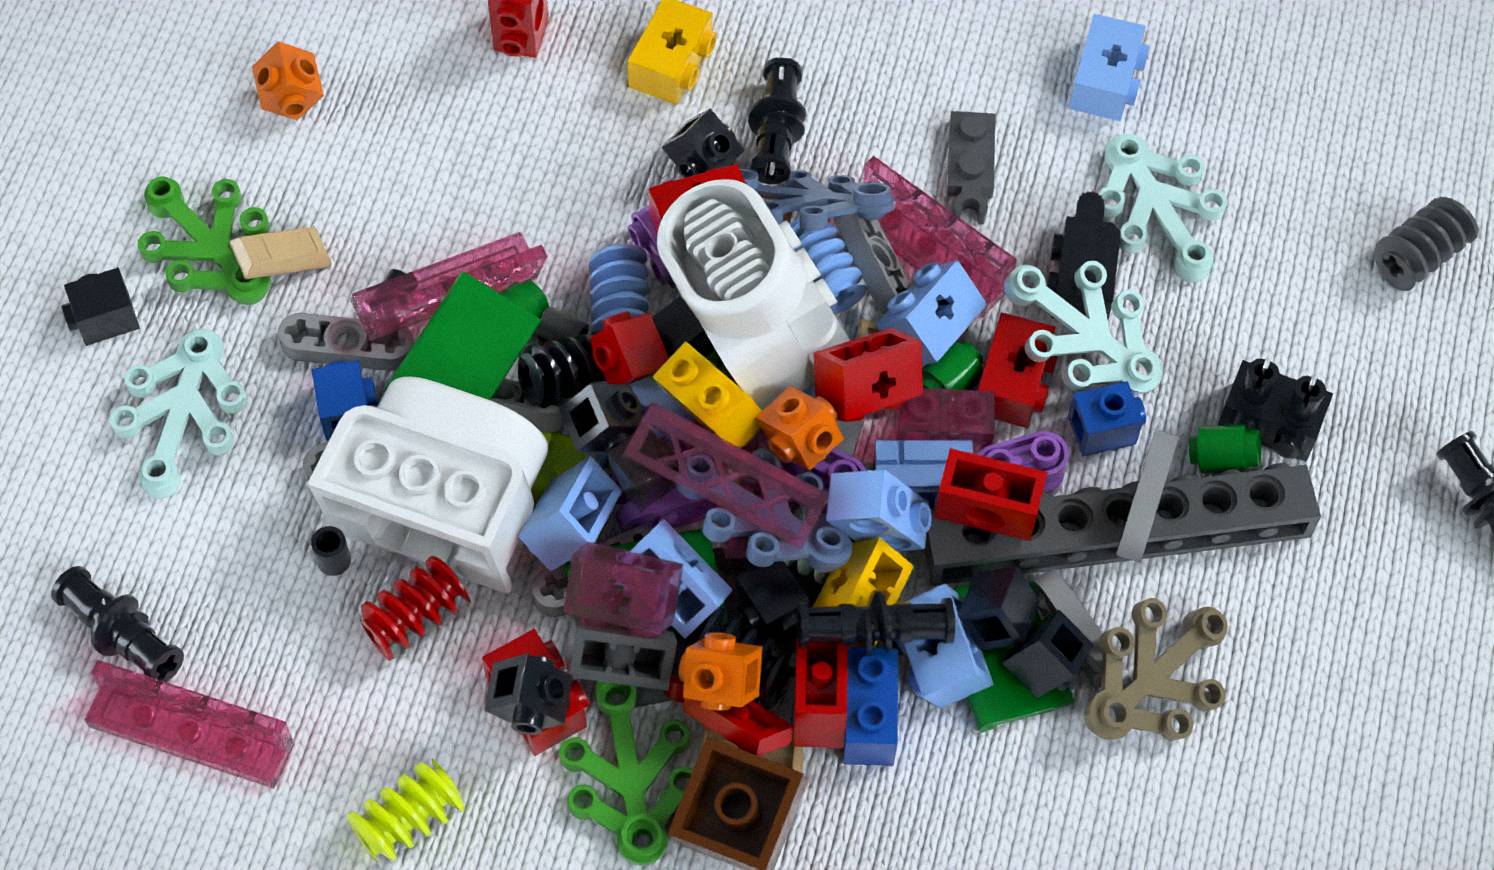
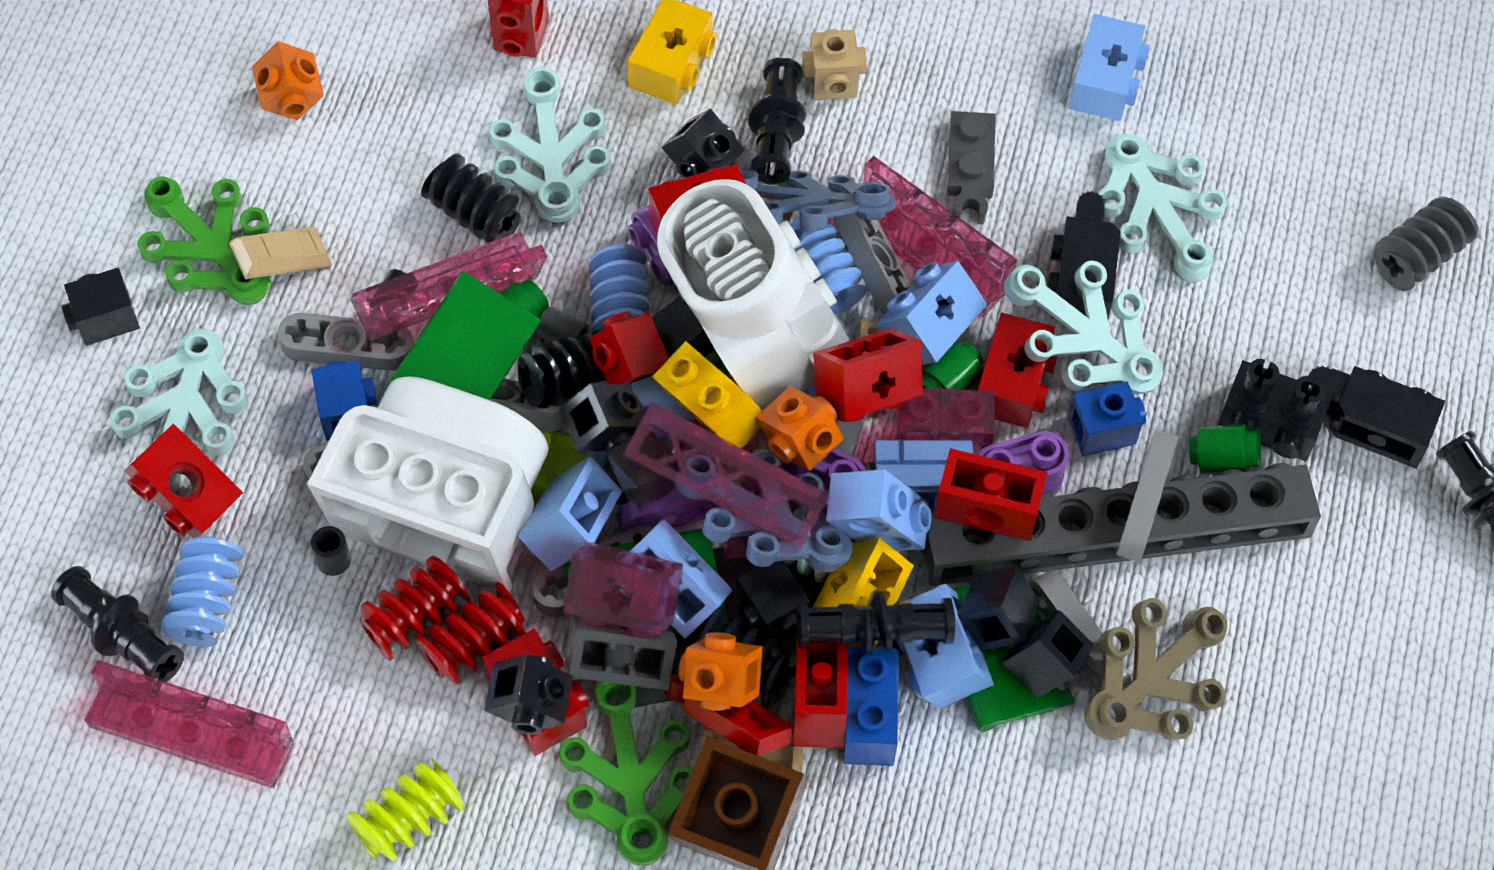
(198, 591): none -> light blue piece
(211, 488): none -> red brick
(472, 199): none -> black piece
(473, 634): none -> red piece
(550, 154): none -> light aqua plant
(834, 64): none -> tan brick
(1380, 413): none -> black hinge

